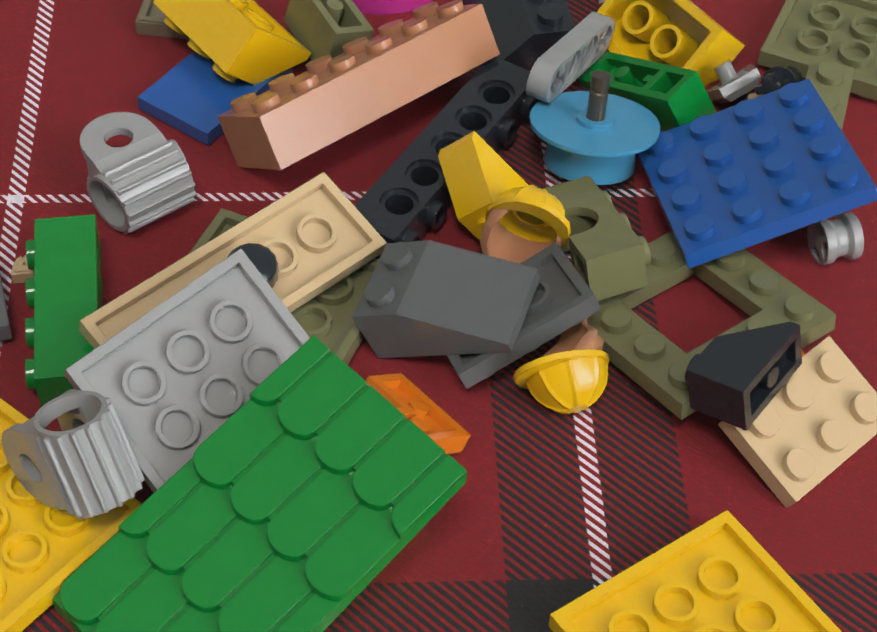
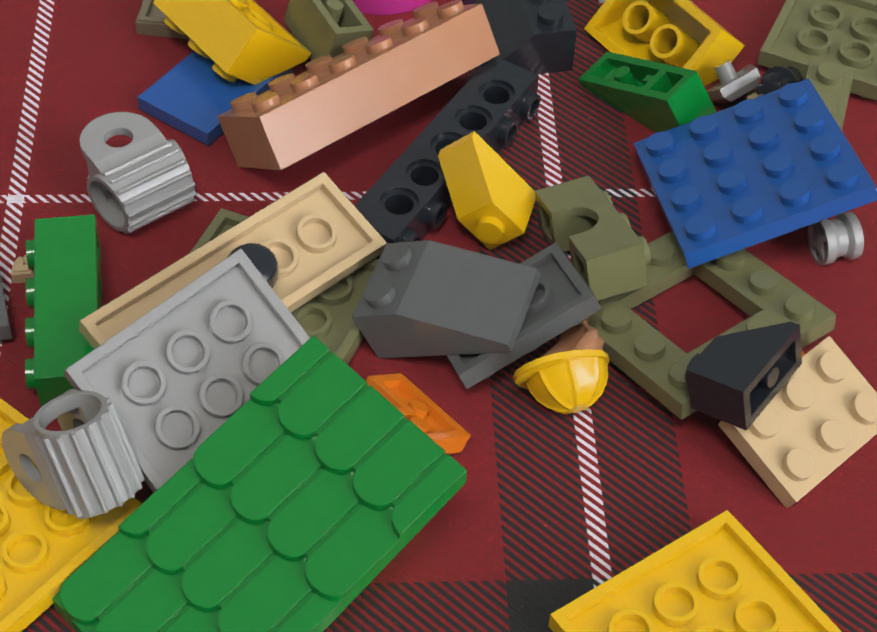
(523, 224): yellow piece -> none
(570, 57): light grey beam -> none
(594, 132): dark azure piece -> none

